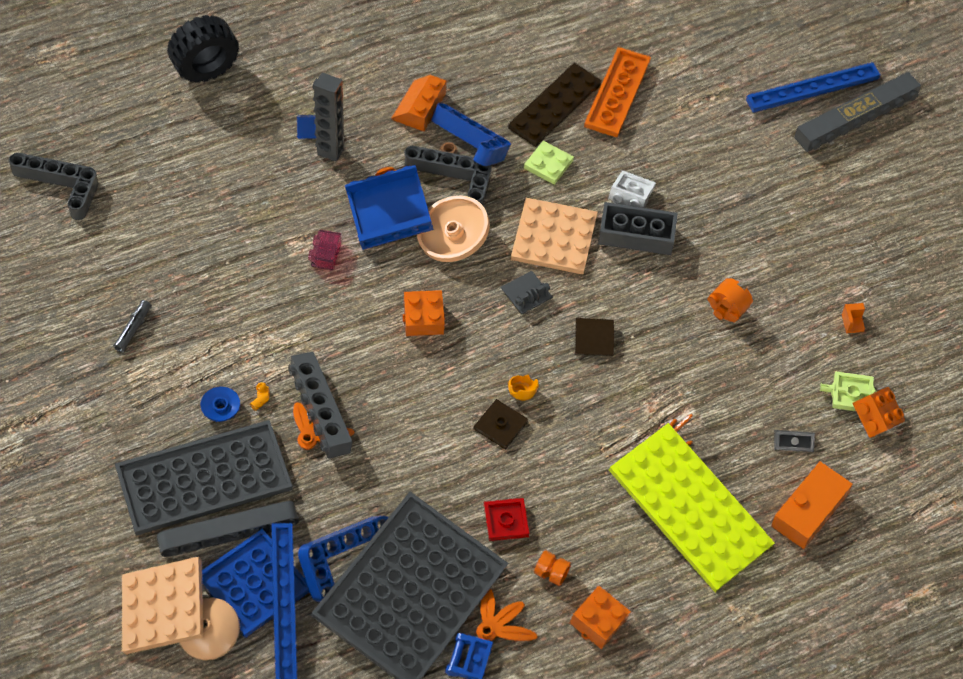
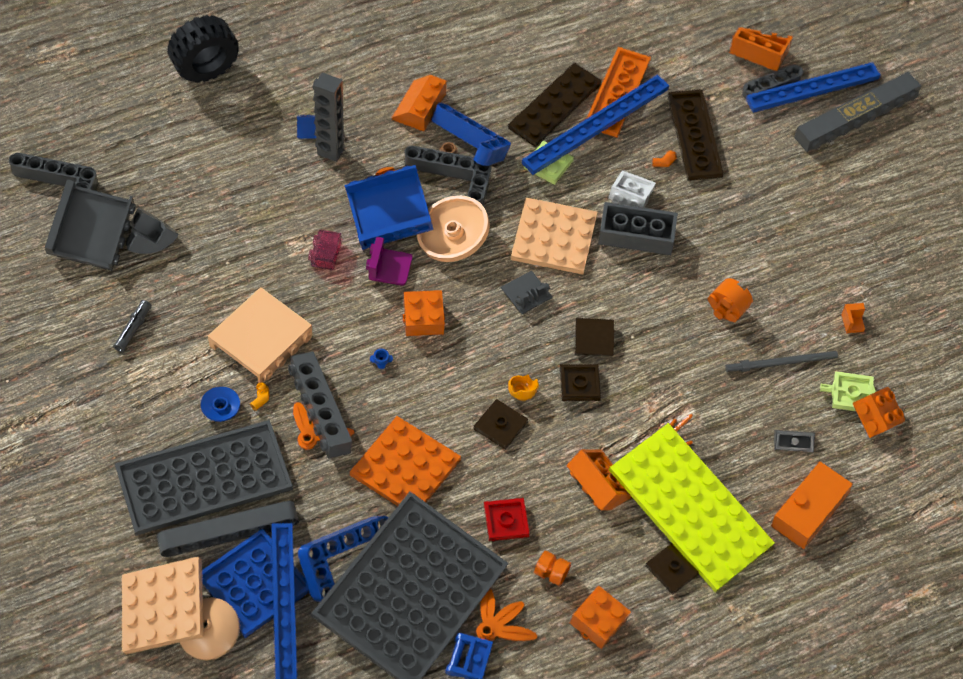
(89, 226): none -> dark grey panel
(149, 233): none -> dark grey brick
(261, 334): none -> light nougat panel
(381, 353): none -> blue plate
(388, 265): none -> magenta bracket
(404, 462): none -> orange plate
(580, 382): none -> dark brown plate
(593, 473): none -> orange slope
(595, 124): none -> blue plate
(665, 161): none -> orange arm
(672, 569): none -> dark brown plate
(695, 135): none -> dark brown plate
(745, 365): none -> dark grey bar
(760, 48): none -> orange wedge
(770, 79): none -> dark grey beam

